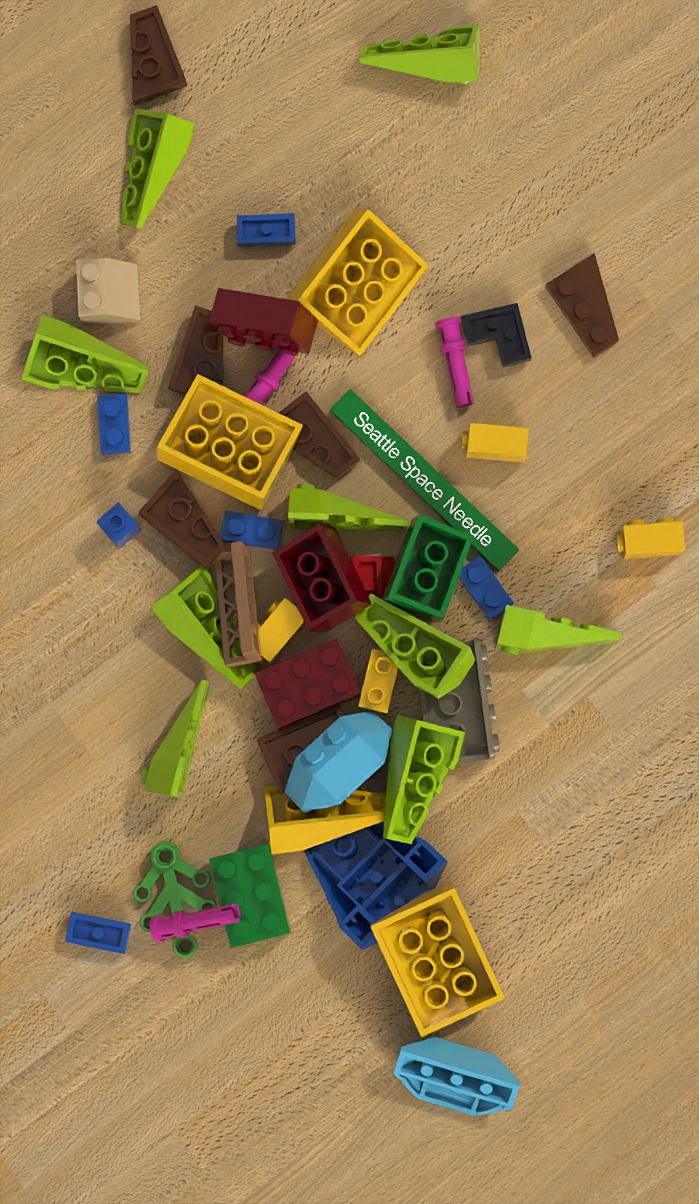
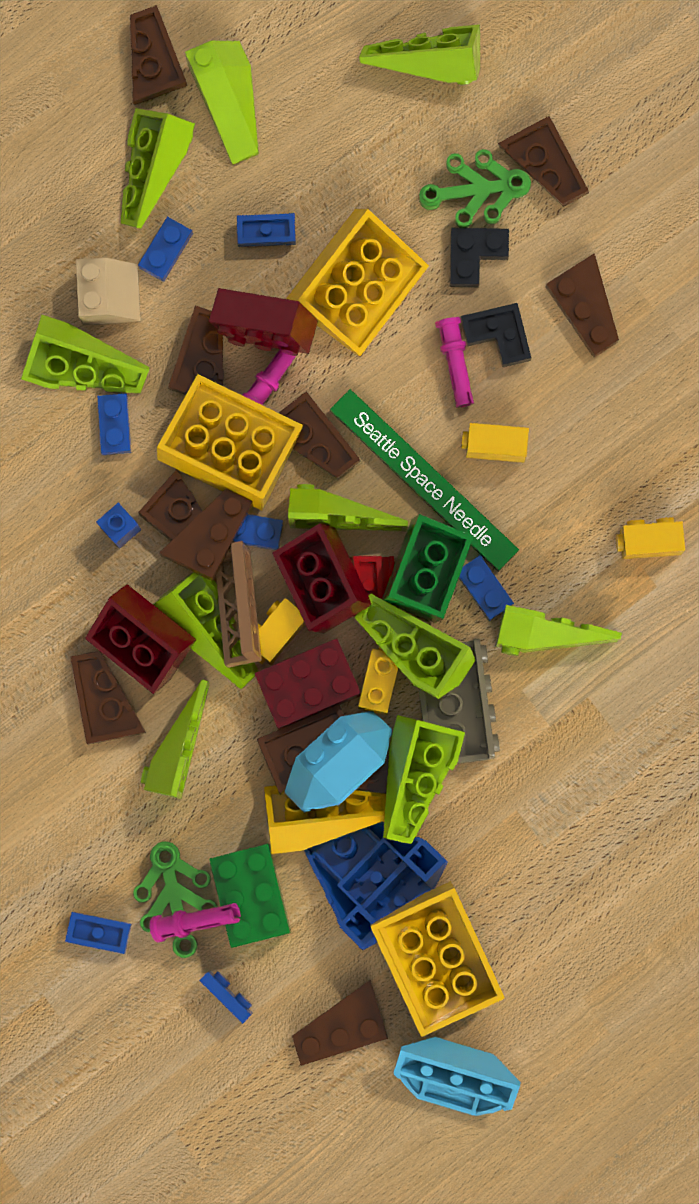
(101, 700): none -> reddish brown wing
(140, 638): none -> dark red brick
(165, 249): none -> blue plate
(209, 536): none -> reddish brown wing
(227, 90): none -> lime wedge
(237, 1005): none -> blue plate
(342, 1028): none -> reddish brown wing
(470, 247): none -> black plate
(479, 188): none -> bright green plant
(546, 160): none -> reddish brown wing

